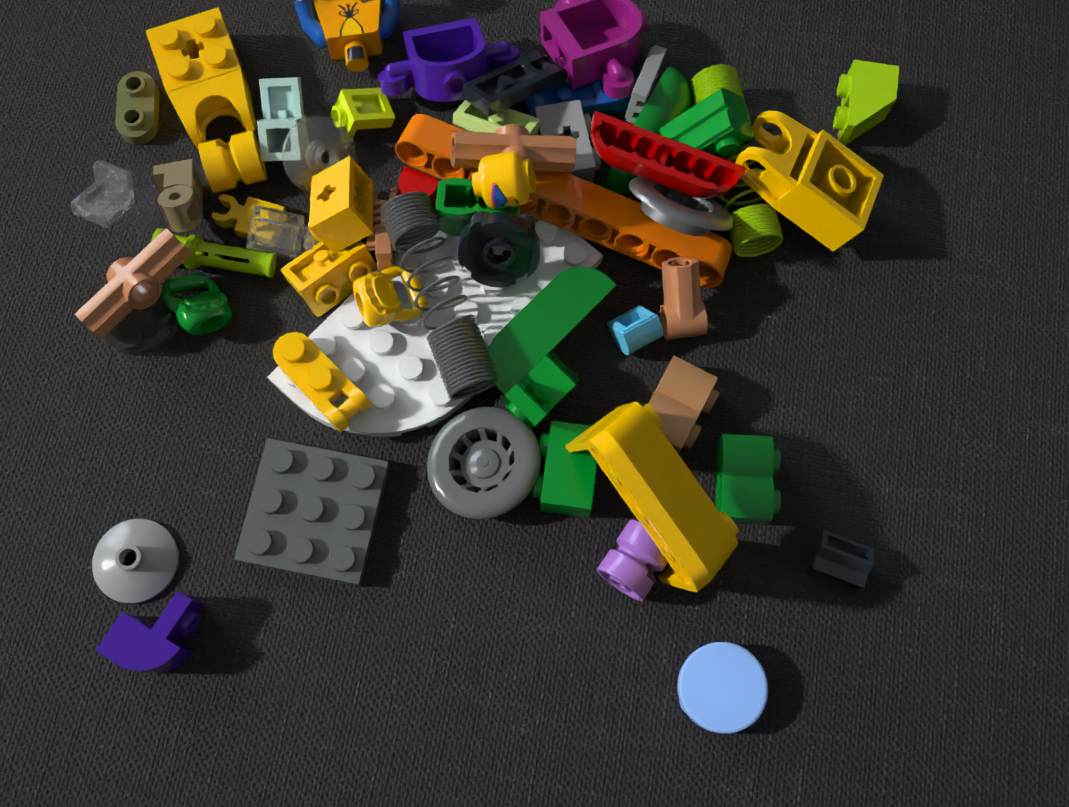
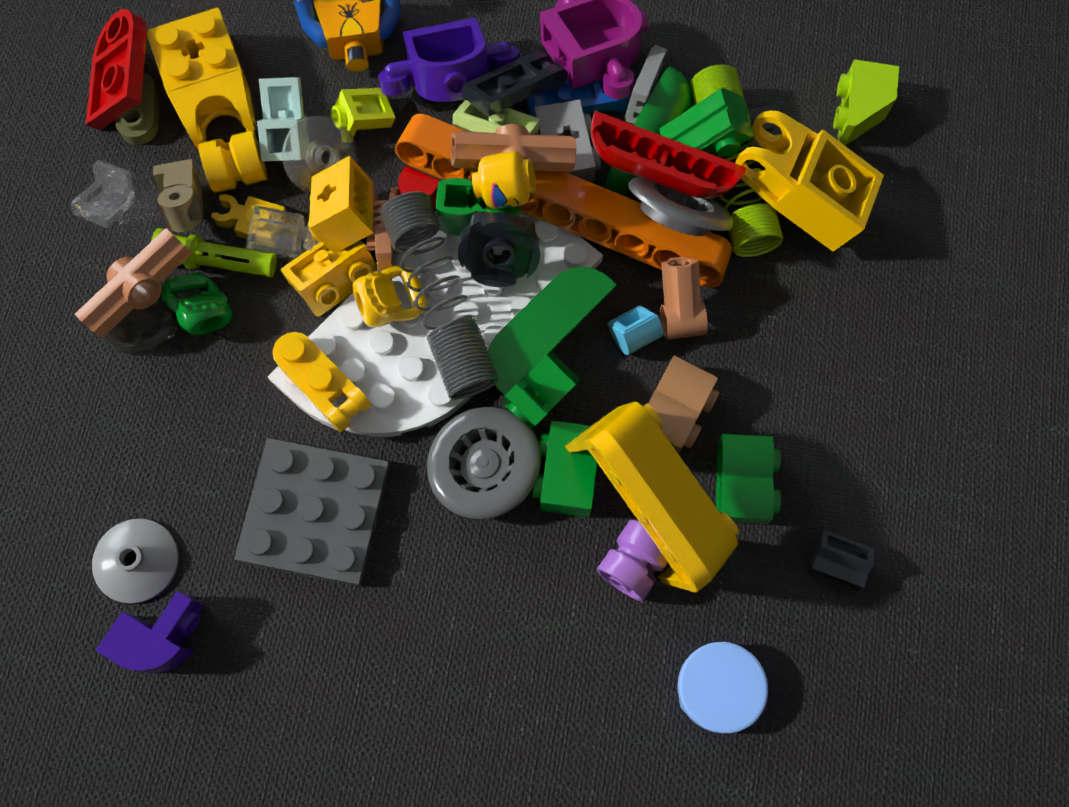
(117, 69): none -> red tile

